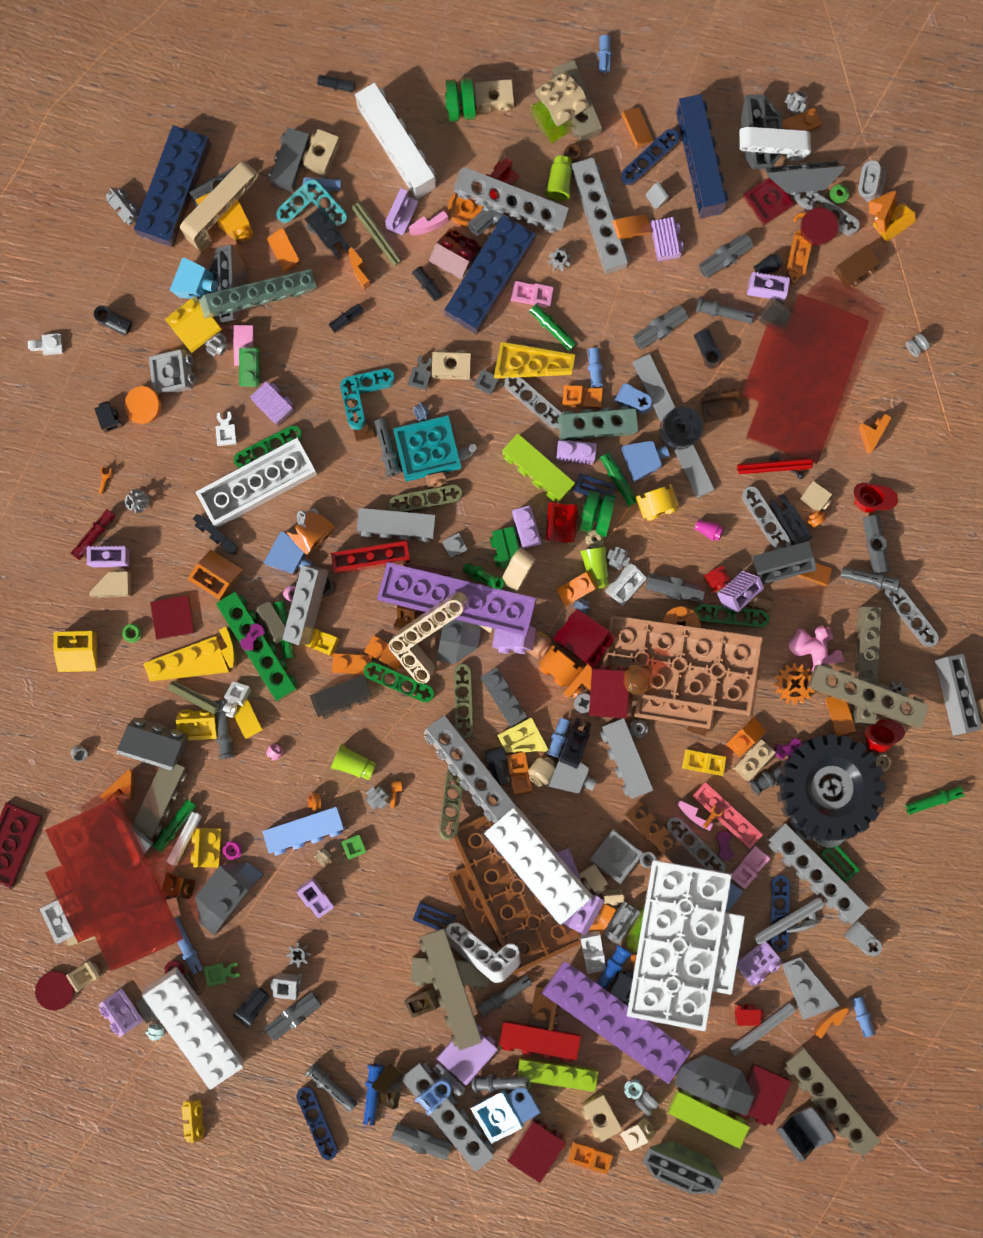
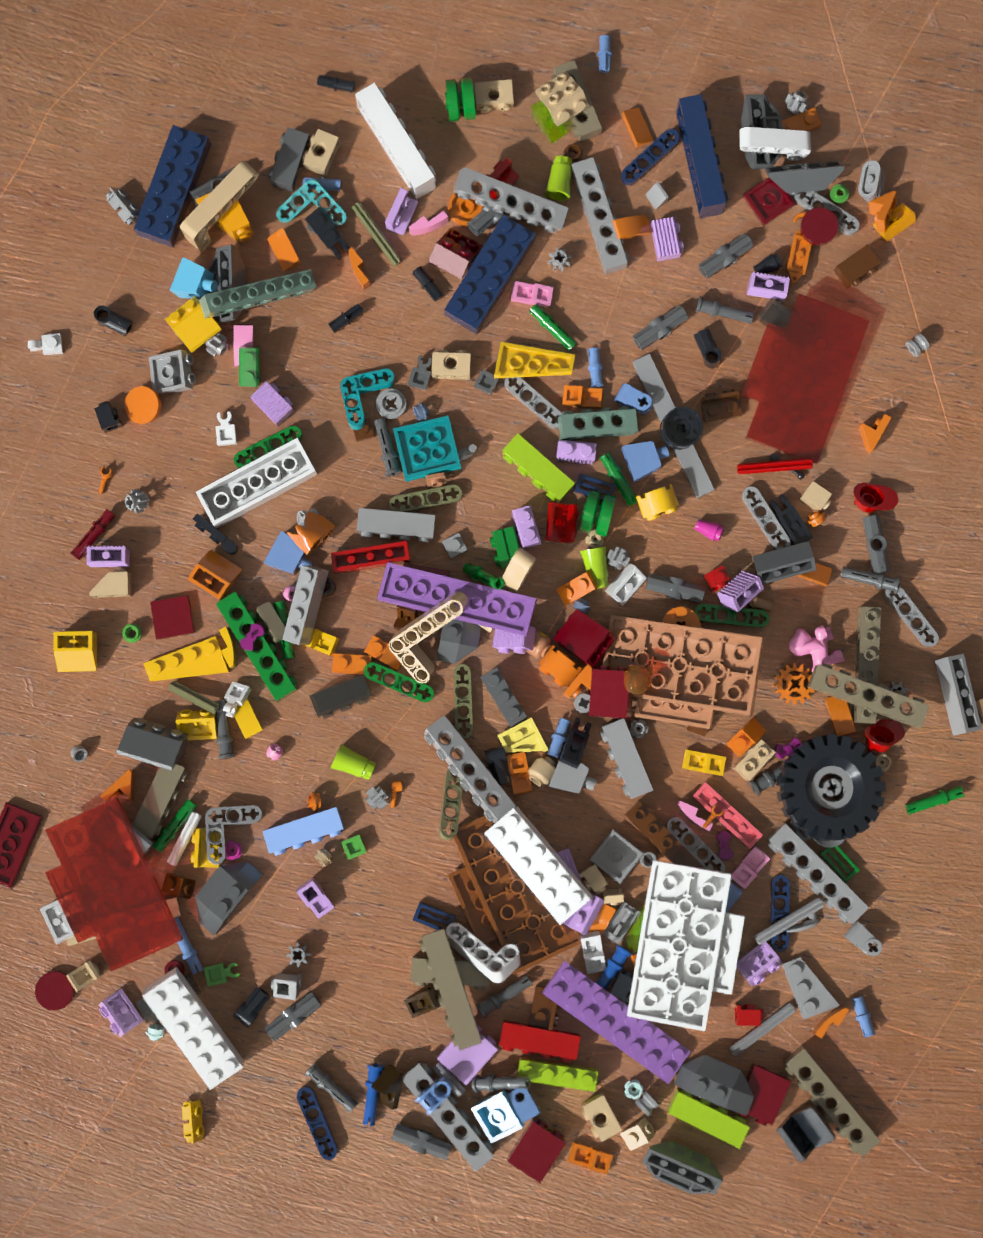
(219, 827): none -> light grey beam
(391, 394): none -> light grey gear

